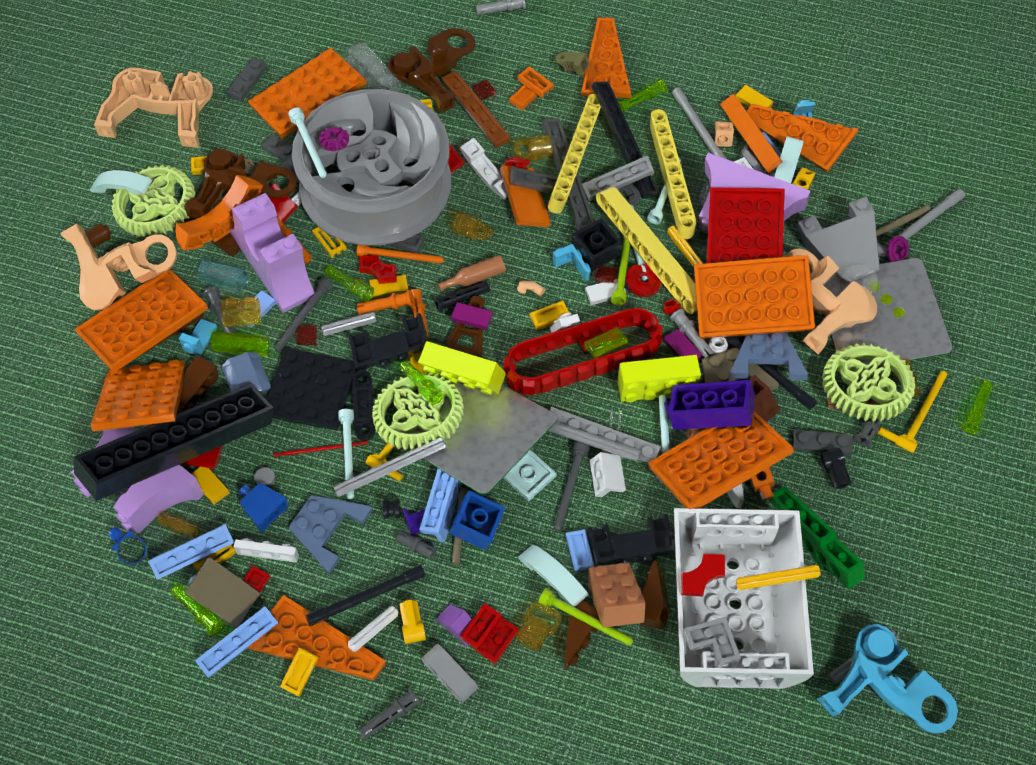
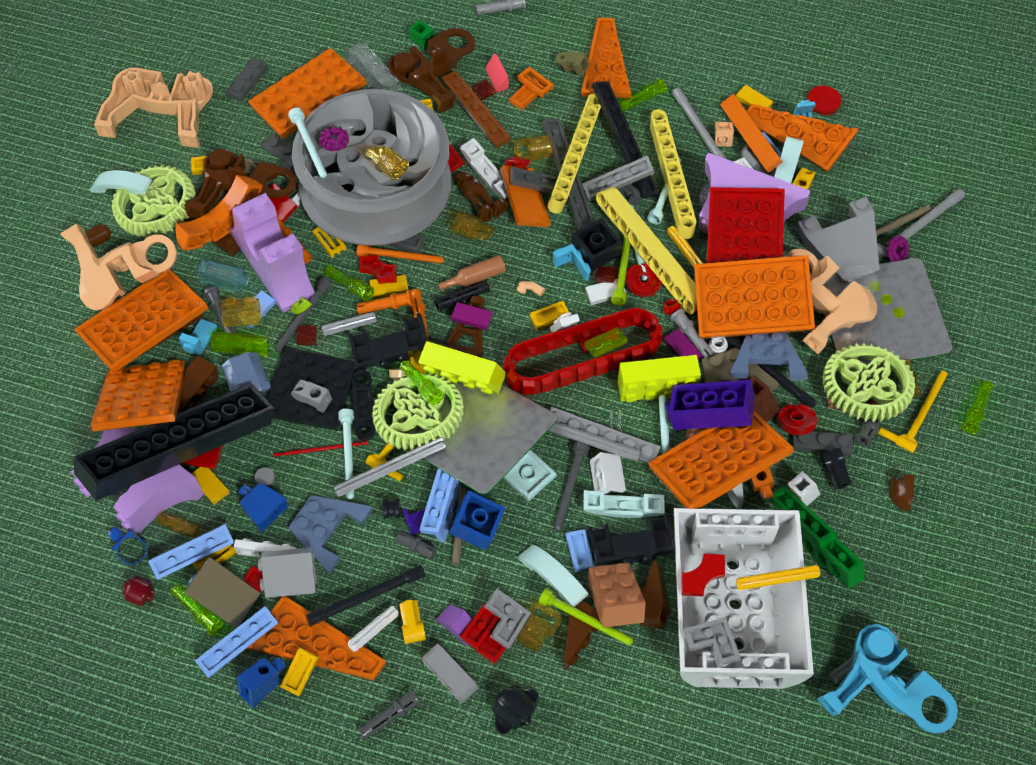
(138, 591): none -> dark red head
(259, 680): none -> blue torso
(288, 572): none -> light grey brick
(300, 305): none -> lime tile
(312, 394): none -> light grey leg
(388, 161): none -> clear yellow piece
(396, 373): none -> tan tile
(421, 33): none -> green brick
(472, 190): none -> reddish brown piece
(497, 74): none -> coral slope
(512, 617): none -> light grey plate
(514, 708): none -> black piece
(623, 506): none -> light aqua slope
(797, 427): none -> red tile
(804, 488): none -> white brick
(826, 99): none -> red tile
(902, 491): none -> reddish brown brick

